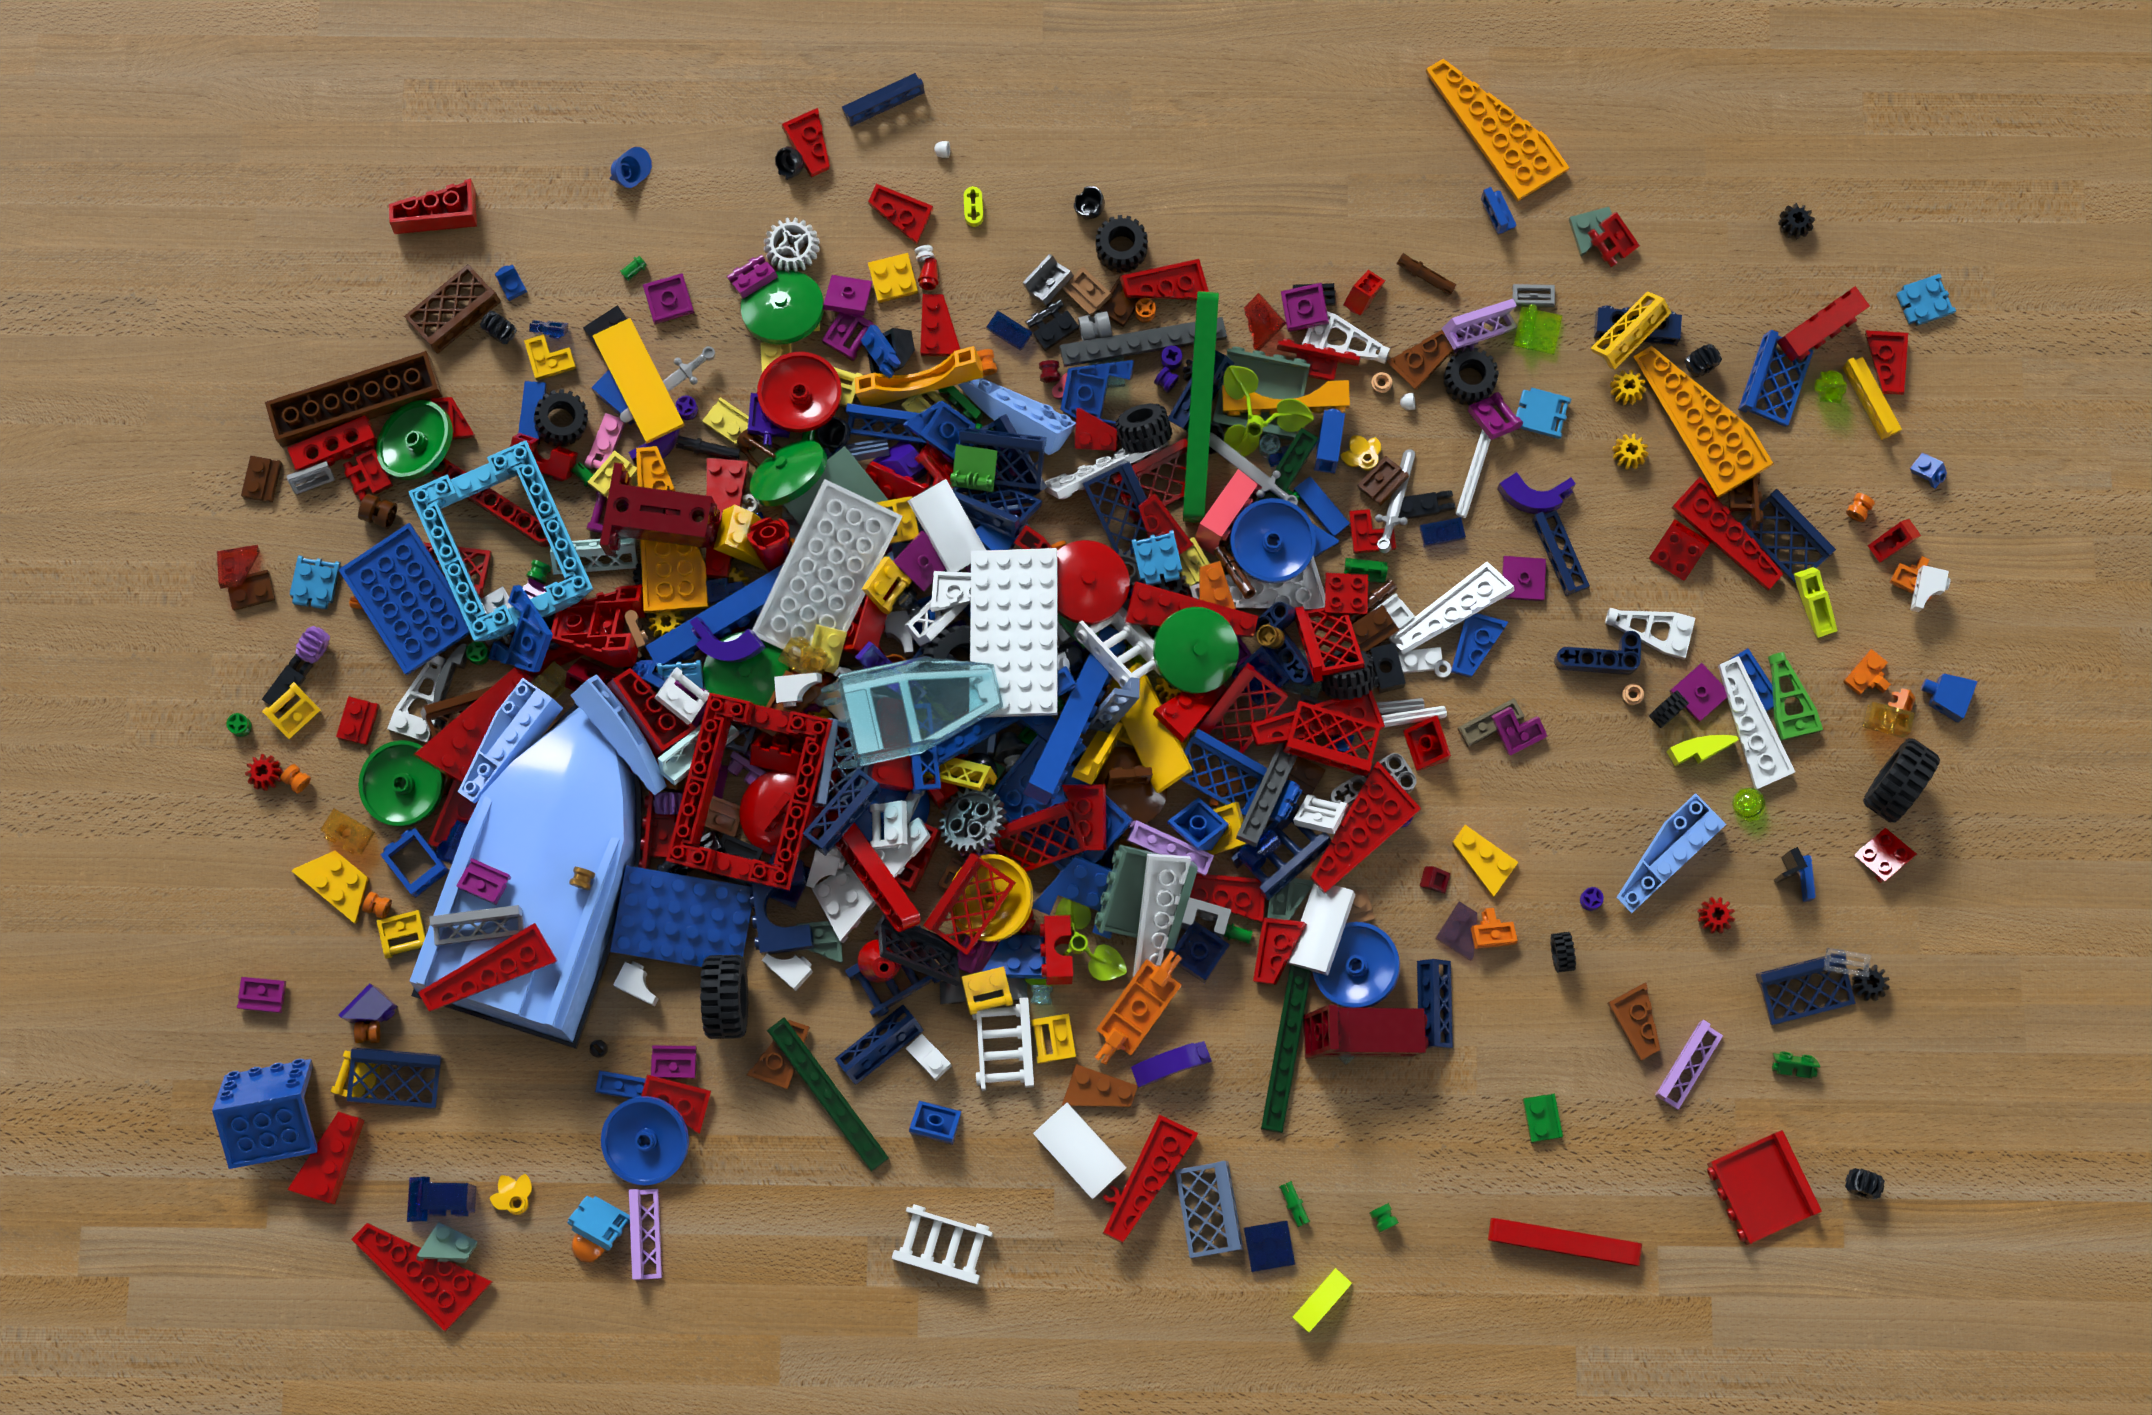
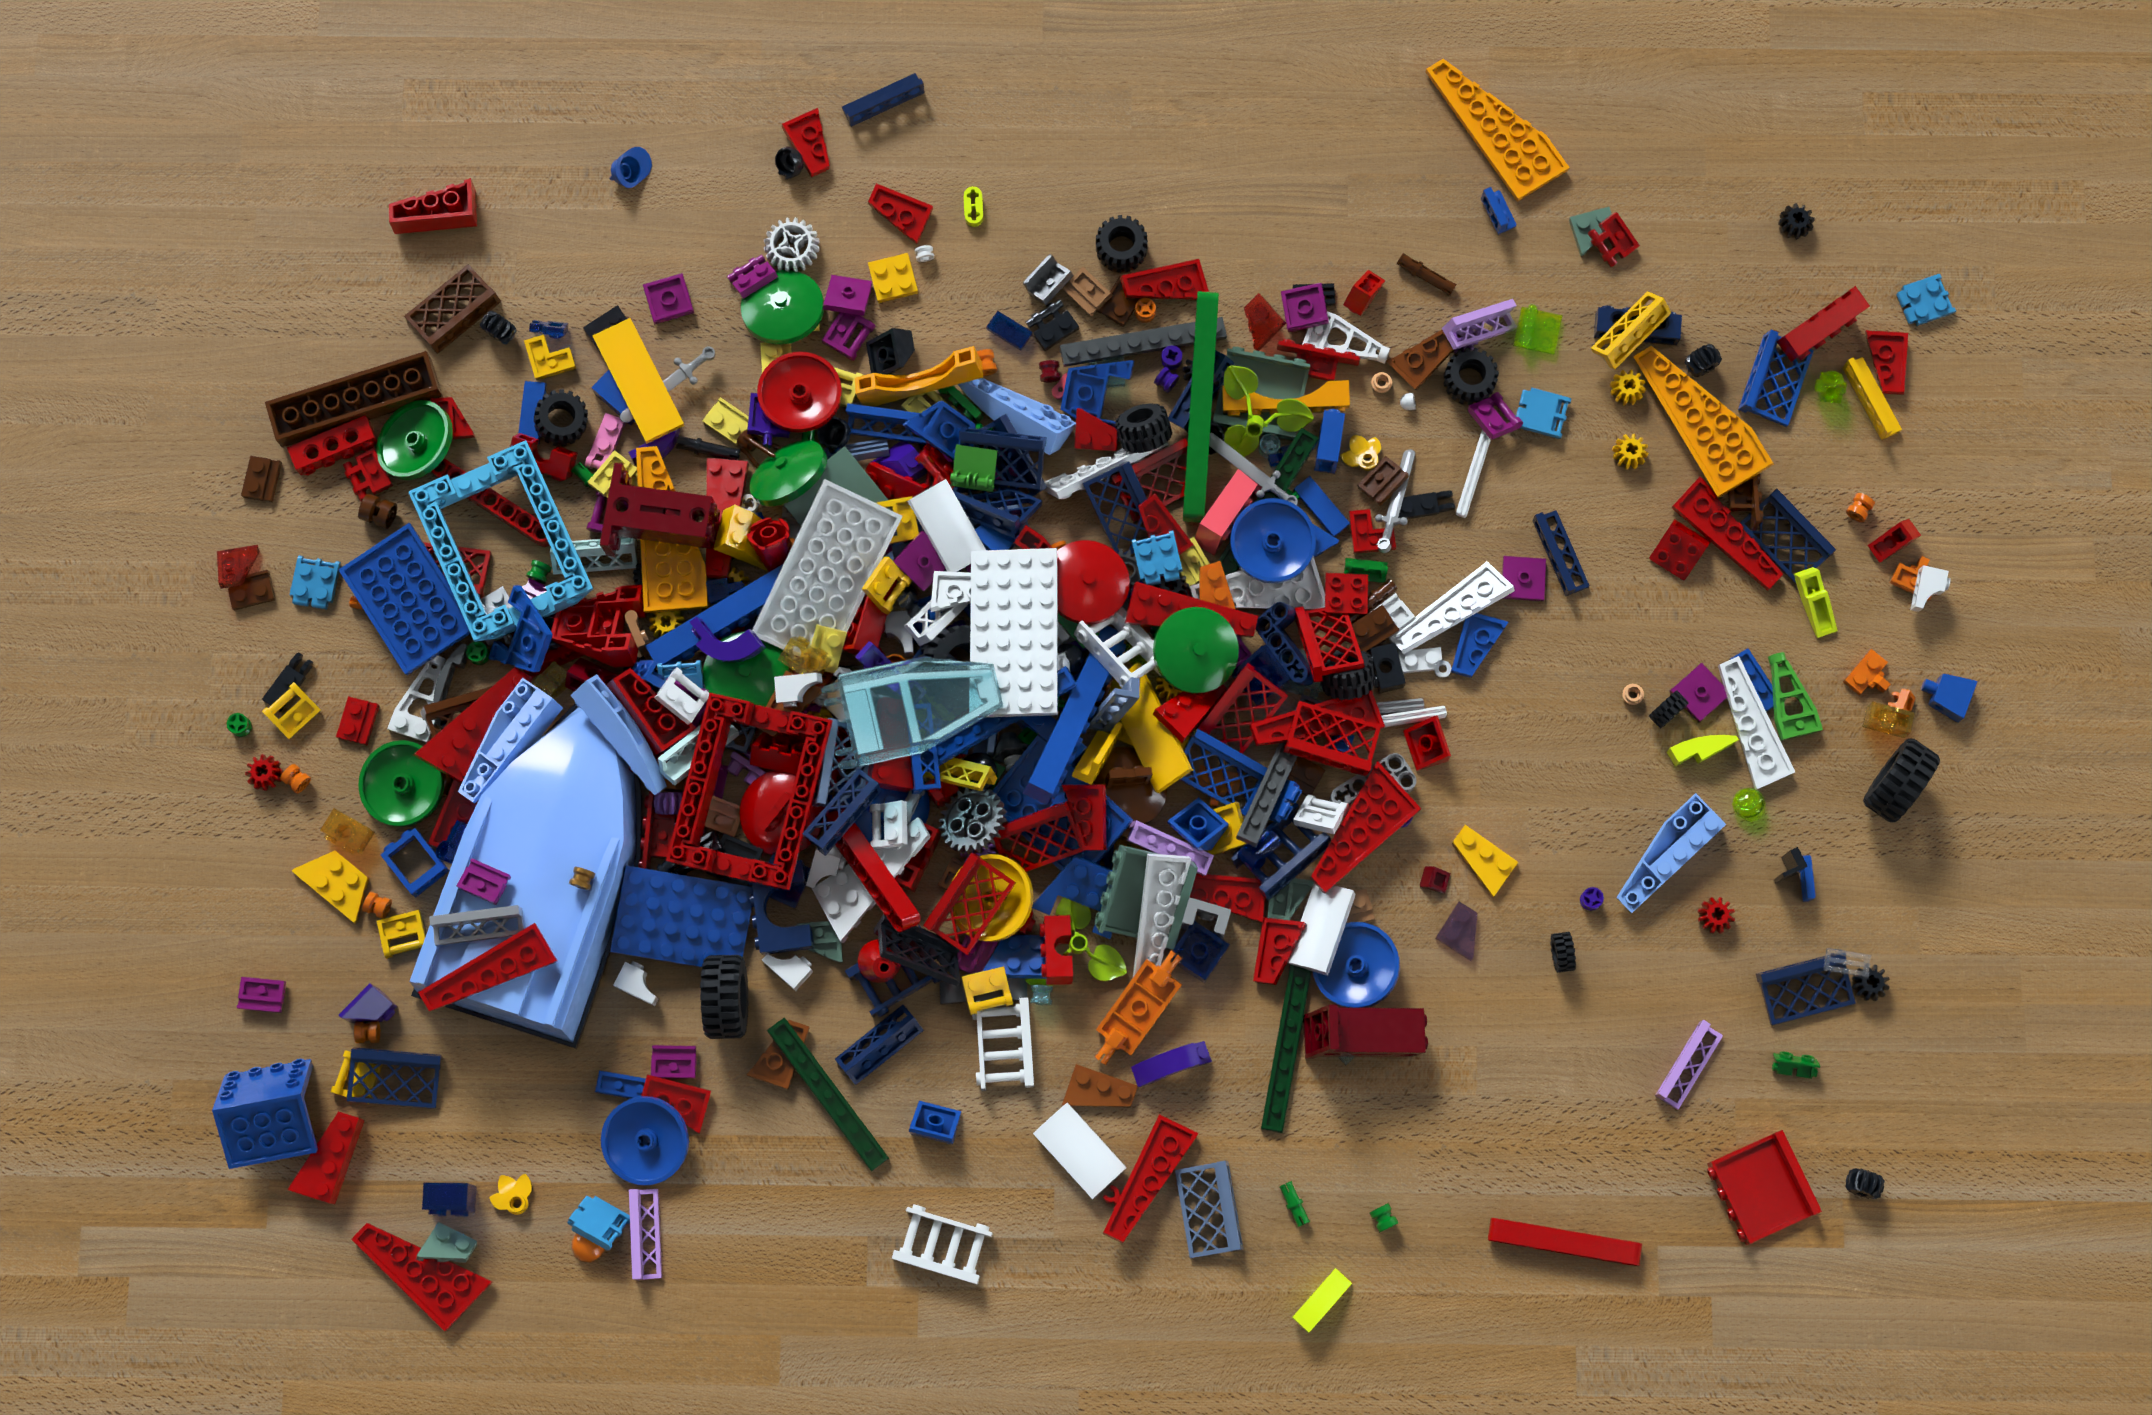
(308, 475): light grey tile -> none
(312, 644): medium lavender gear -> none
(415, 1198): clear blue plate -> none
(510, 282): blue bracket -> none
(602, 1045): black hinge -> none
(633, 268): green pin -> none
(685, 403): dark purple wheel -> none
(880, 350): blue hinge -> none
(929, 274): red cone -> none
(929, 1057): white arch -> none
(937, 330): red wing -> none
(942, 149): white hinge -> none
(1060, 1036): yellow plate -> none
(1089, 203): black hair -> none
(1095, 326): light grey wheel -> none
(1238, 933): green pin -> none
(1245, 587): reddish brown pin -> none
(1267, 633): pearl gold wheel -> none
(1269, 1246): clear blue plate -> none
(1429, 998): dark blue fence -> none
(1442, 532): clear blue plate -> none
(1483, 725): dark tan tile -> none
(1493, 932): orange hinge -> none
(1516, 736): magenta plate -> none
(1532, 501): dark purple arch -> none
(1539, 303): light grey tile -> none
(1542, 1118): green plate -> none
(1597, 655): dark blue beam -> none
(1636, 1019): dark orange wing -> none
(1678, 636): white plate -> none
(1885, 855): red hinge -> none
(1929, 469): bracket -> none

